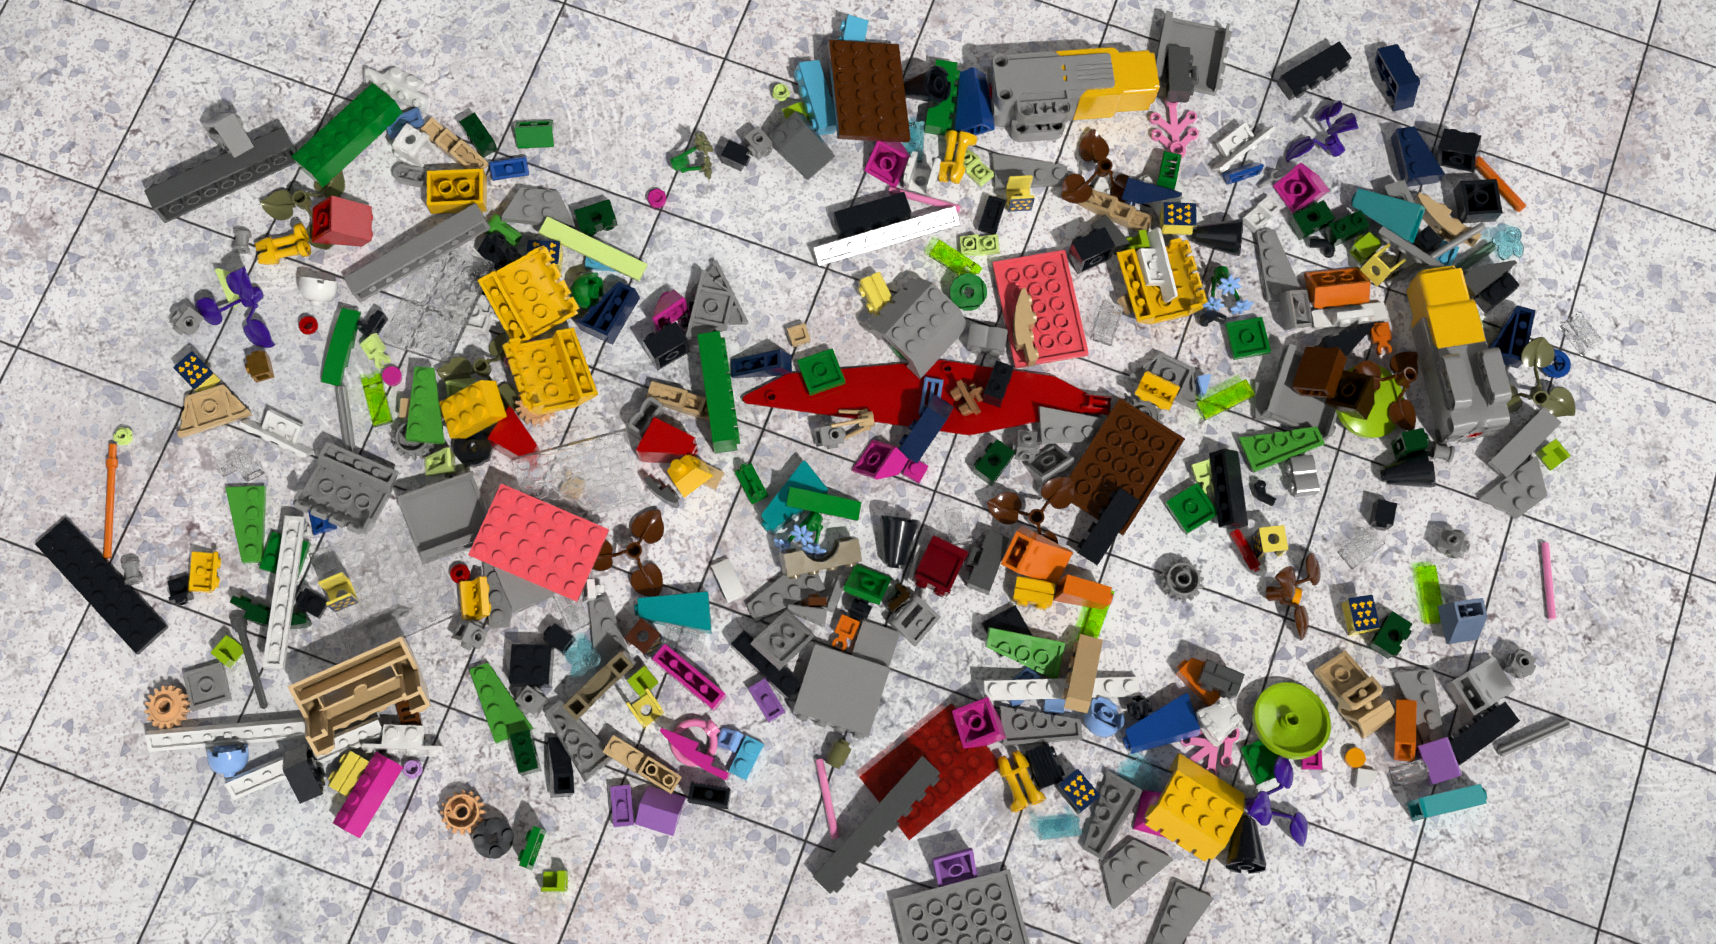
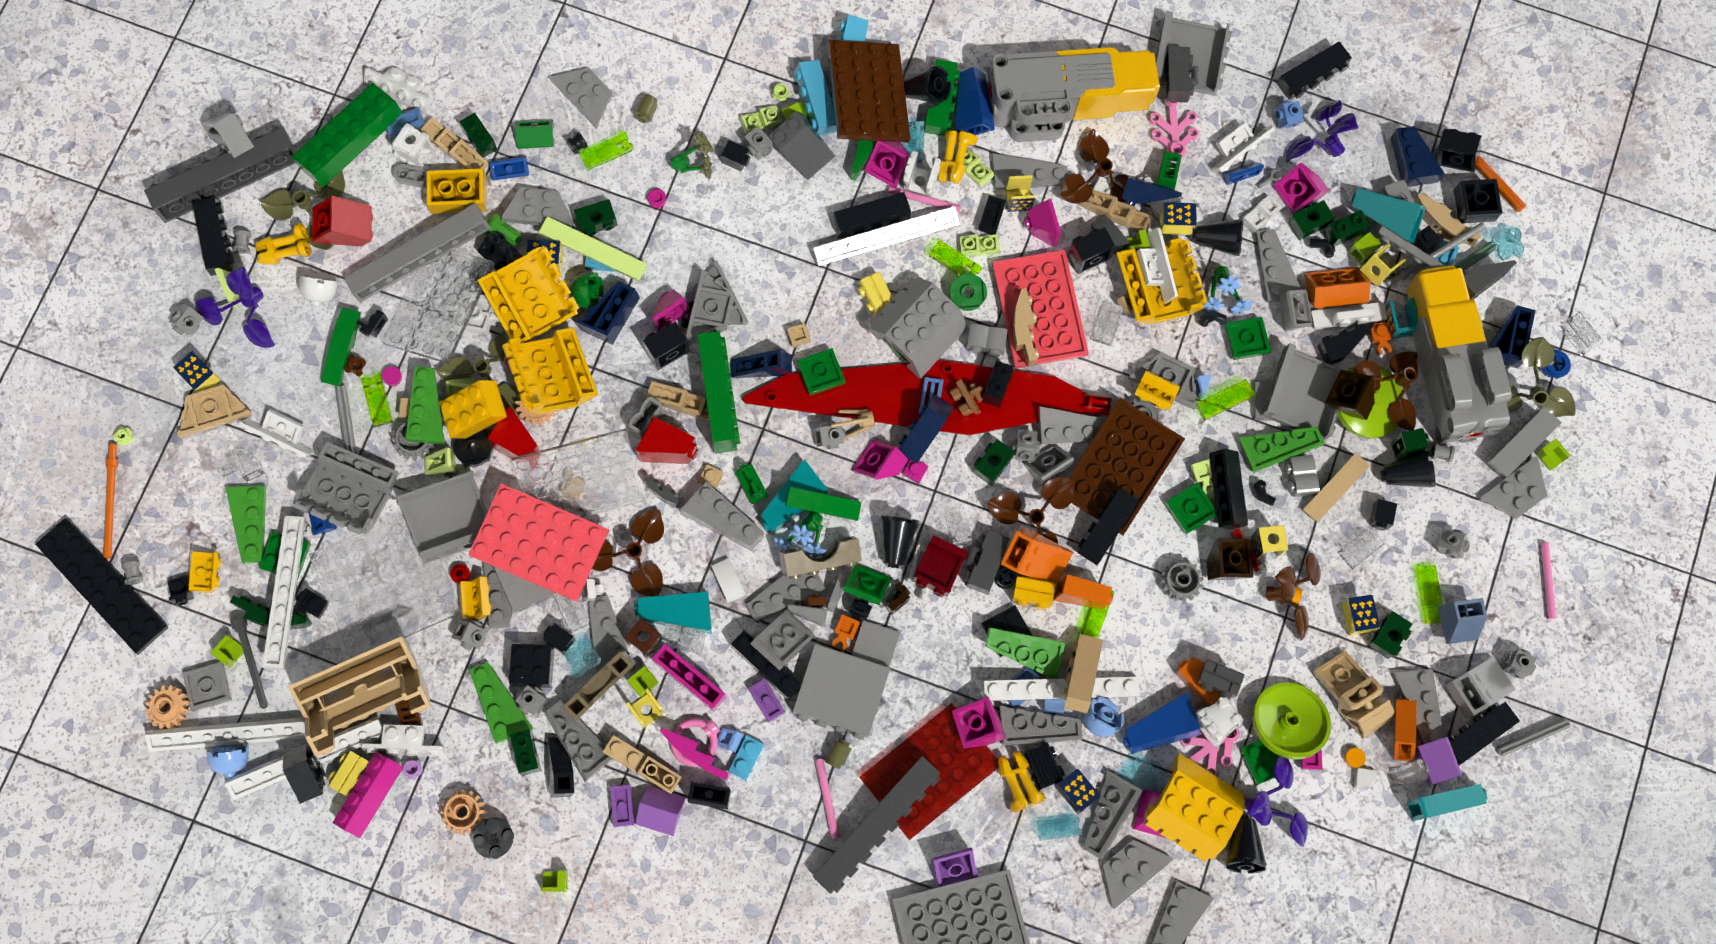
(212, 235): none -> black brick
(259, 366): pearl gold brick -> none
(304, 322): red plate -> none
(333, 585): light yellow piece -> none
(356, 370): none -> reddish brown plate
(374, 349): yellowish green plate -> none
(534, 841): green plate -> none
(576, 143): none -> black wheel
(585, 93): none -> light grey wing
(606, 151): none -> clear neon green plate
(646, 108): none -> olive brick
(689, 473): yellow torso -> none
(718, 514): none -> light grey wedge
(765, 119): none -> yellowish green slope
(862, 157): none -> green slope
(920, 623): light grey plate -> none
(1007, 575): none -> black wheel
(1044, 223): none -> dark pink slope
(1139, 707): black gear -> none
(1230, 560): none -> dark brown slope
(1289, 114): none -> medium blue brick
(1319, 372): reddish brown brick -> none
(1336, 487): none -> tan slope
(1398, 75): dark blue wedge -> none
(1411, 315): none -> teal piece
(1496, 292): black brick -> none

